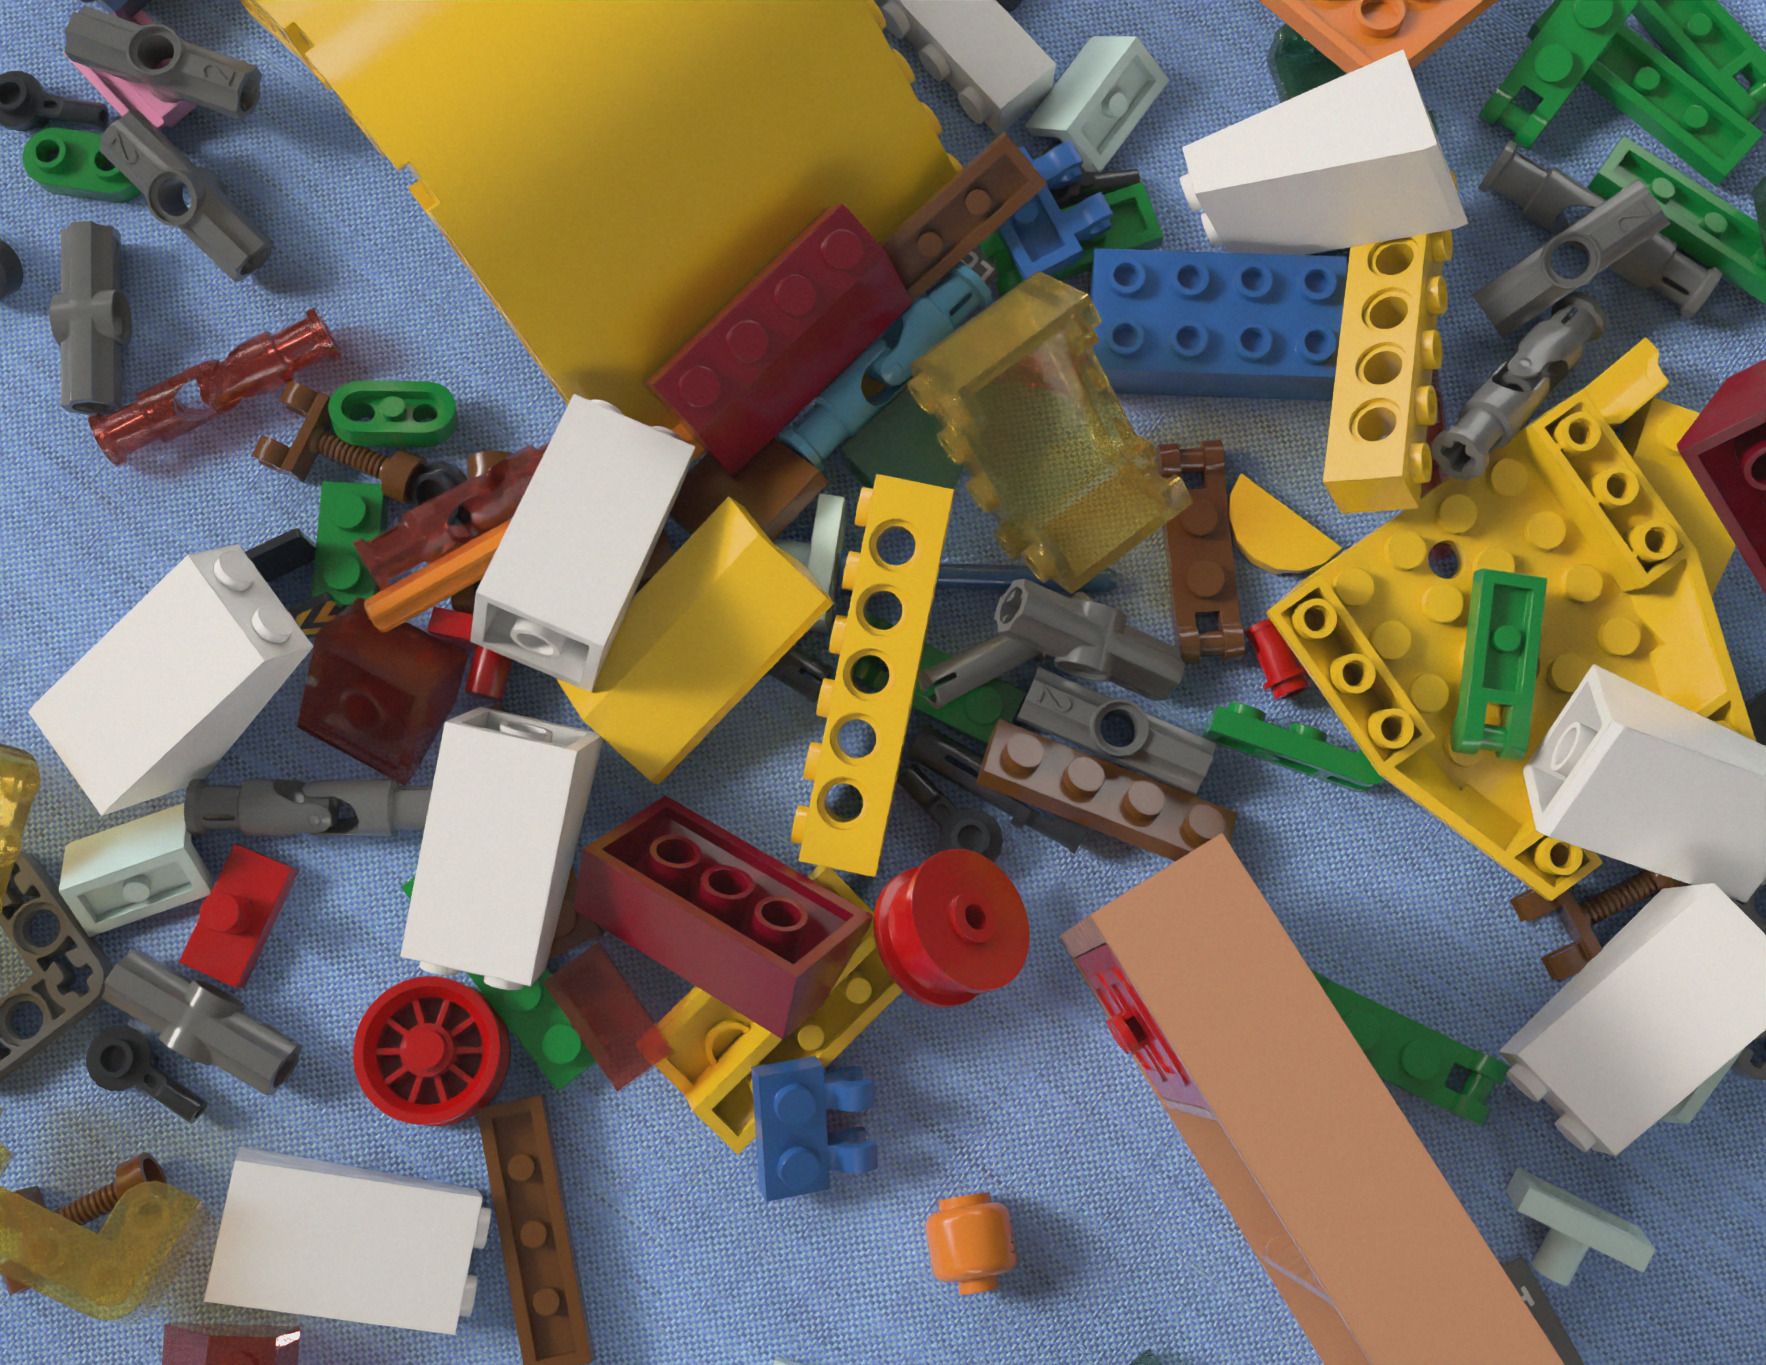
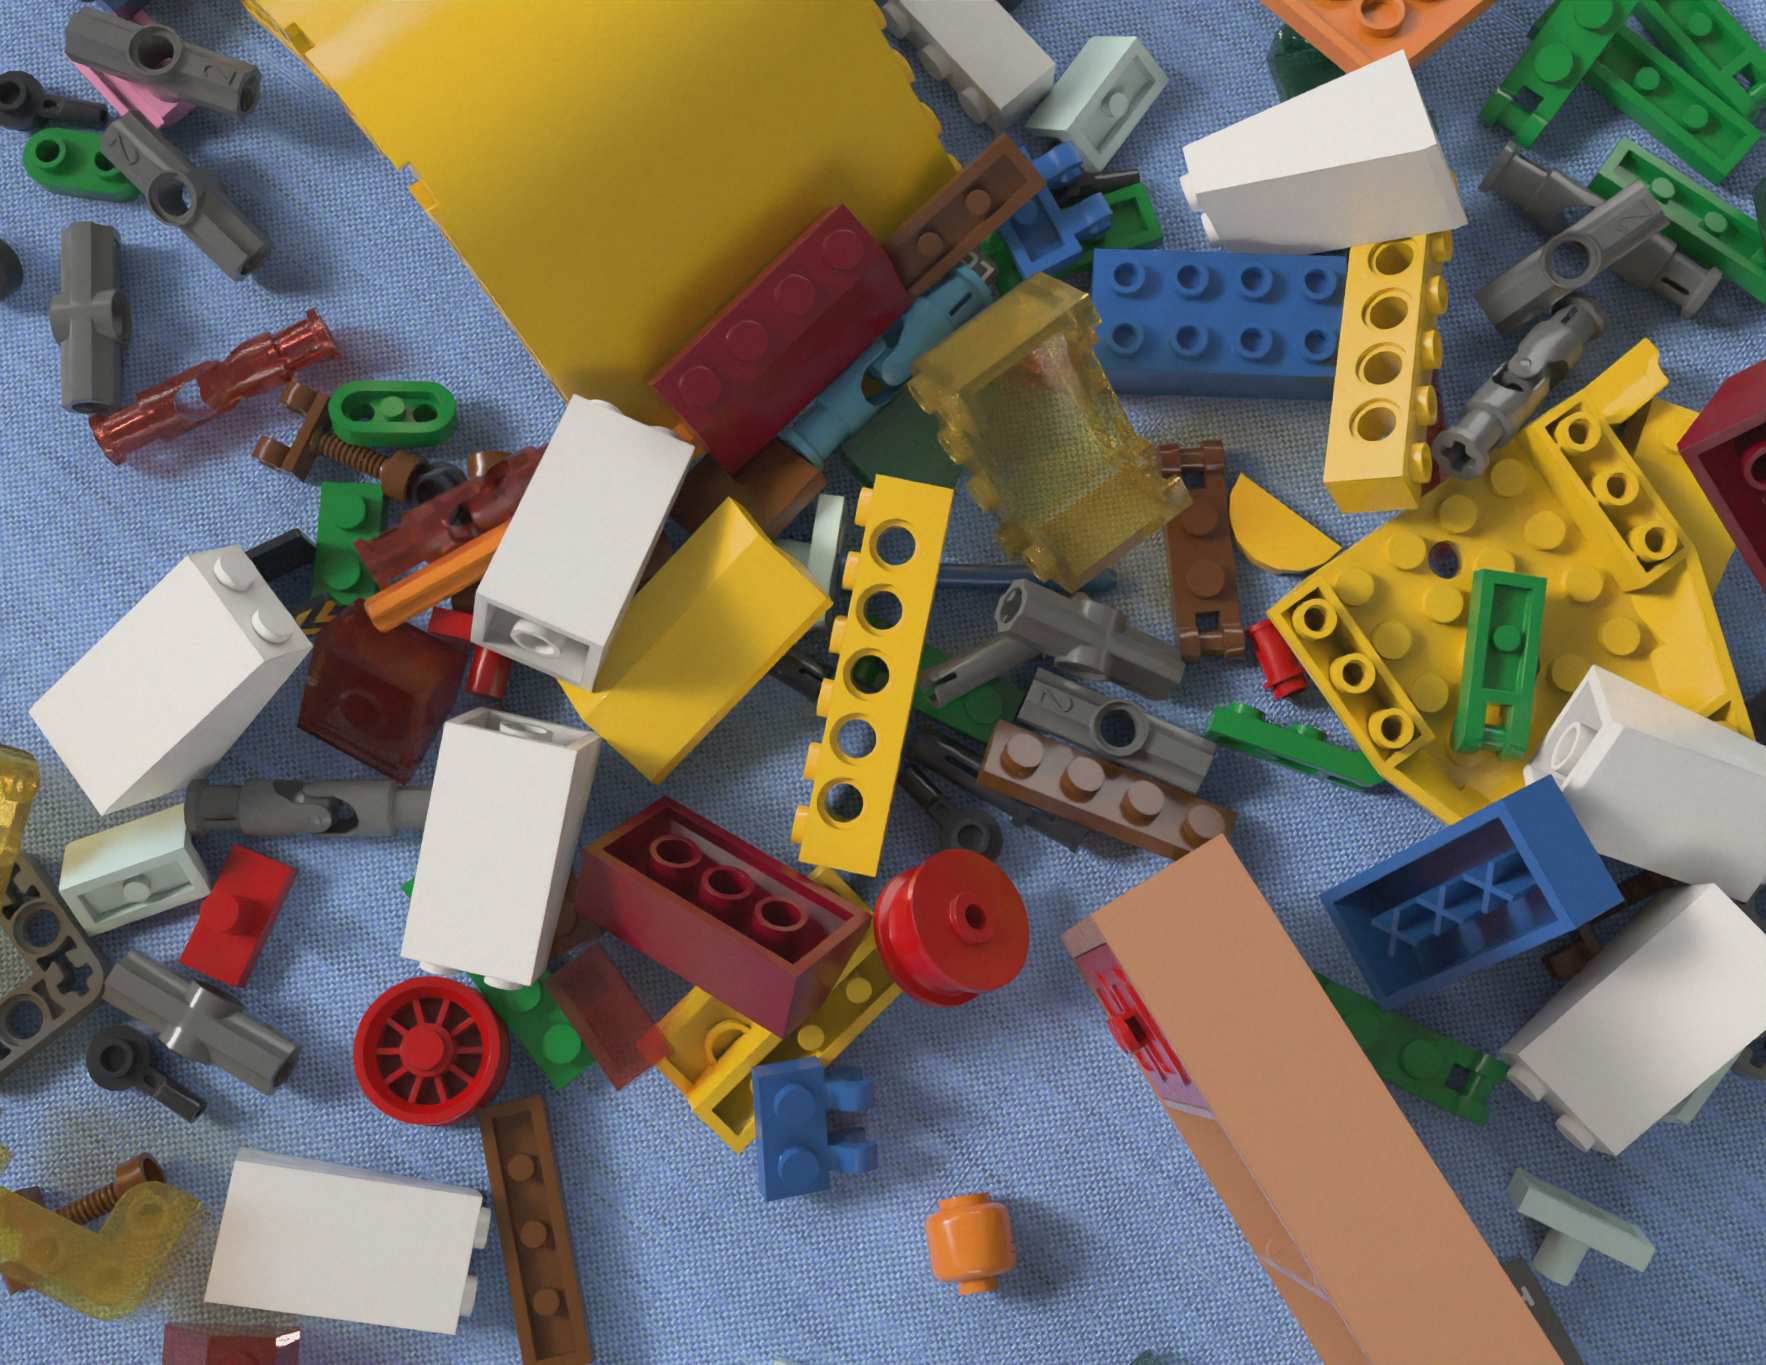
(1471, 895): none -> blue brick

